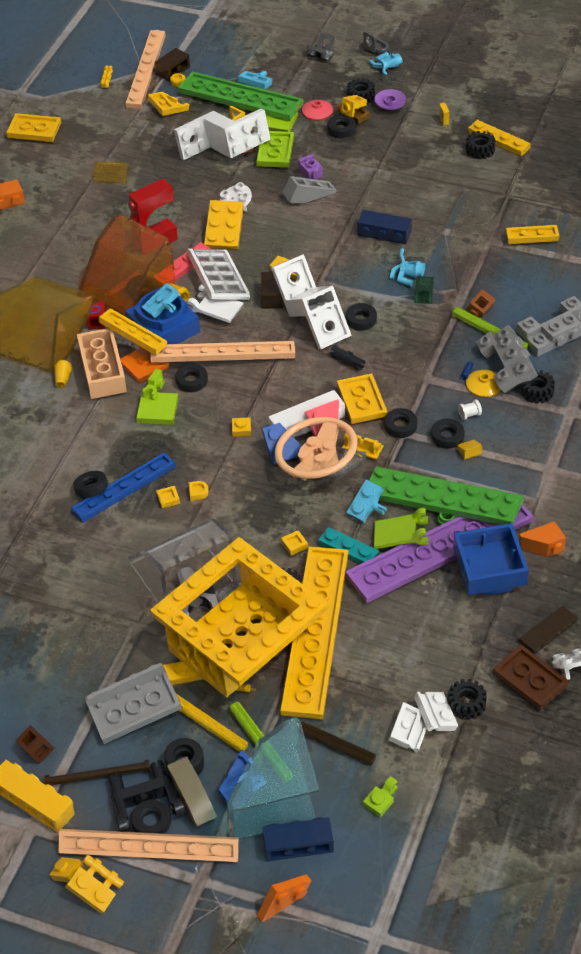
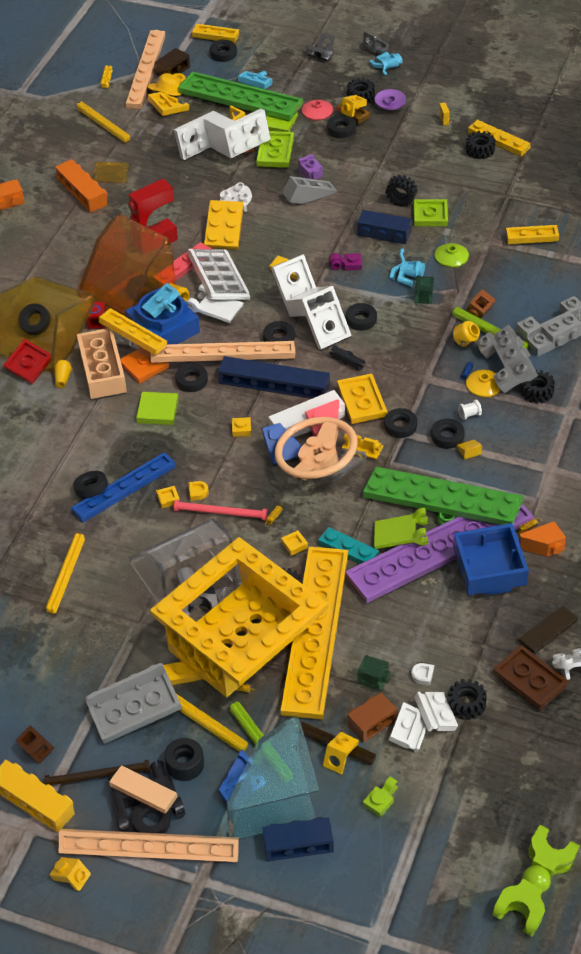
(28, 361): none -> red tile
(34, 127): yellow plate -> none
(43, 323): none -> black tyre
(65, 573): none -> yellow axle
(81, 185): none -> orange brick
(89, 888): yellow plate -> none
(103, 122): none -> yellow axle
(143, 789): none -> light nougat tile
(155, 383): lime plate -> none
(167, 84): none -> yellow piece
(191, 791): dark tan slope -> none
(215, 33): none -> yellow plate
(220, 510): none -> coral bar
(223, 56): none -> black tyre
(270, 292): dark brown brick -> none
(273, 378): none -> dark blue brick
(274, 514): none -> yellow piece
(278, 326): none -> black tyre
(283, 895): orange wing -> none
(340, 748): none -> yellow bracket
(349, 261): none -> magenta plate
(366, 502): medium azure plate -> none
(372, 717): none -> dark orange brick
(373, 672): none -> clear green brick
(398, 197): none -> black tyre
(422, 674): none -> white tile
(430, 212): none -> lime tile
(451, 255): none -> lime dish
(466, 333): none -> yellow head
(528, 525): none -> yellow piece
(535, 880): none -> lime piece

